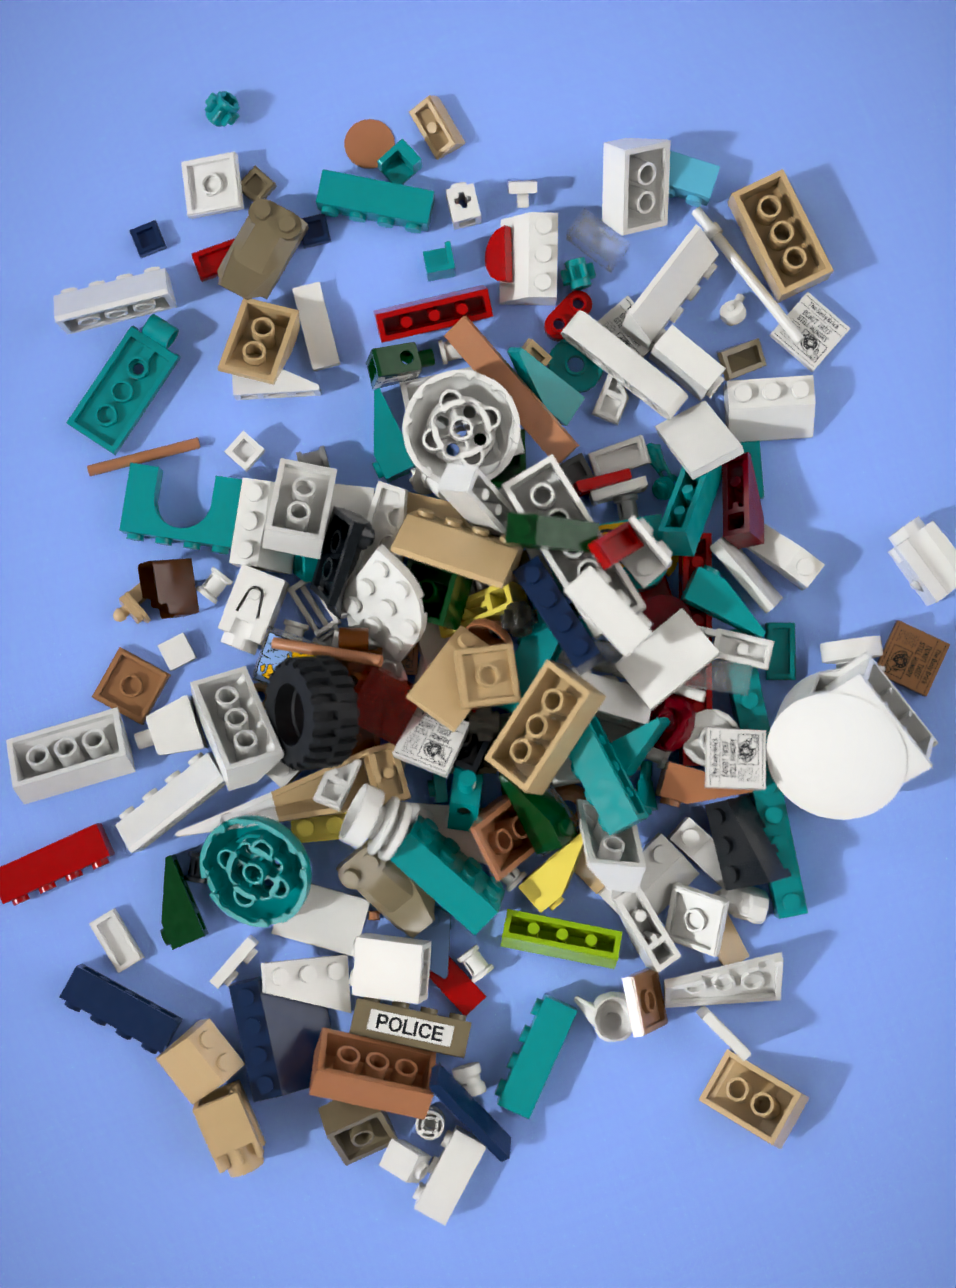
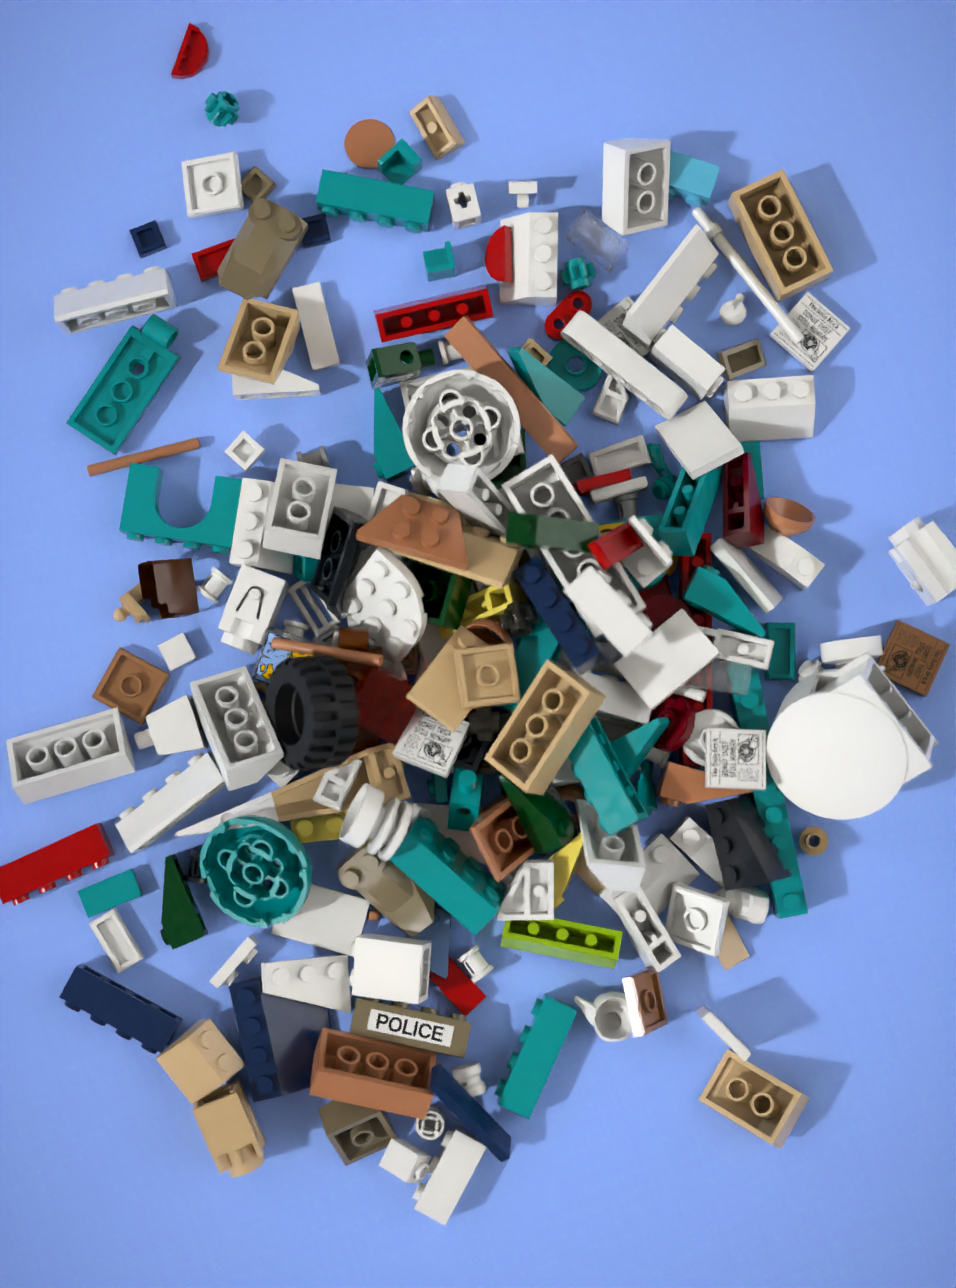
(110, 892): none -> teal tile
(192, 54): none -> red tile
(418, 531): none -> nougat wing
(530, 893): none -> white wing
(733, 983): white wing -> none
(787, 516): none -> nougat piece
(804, 840): none -> tan plate
(809, 668): none -> white plate

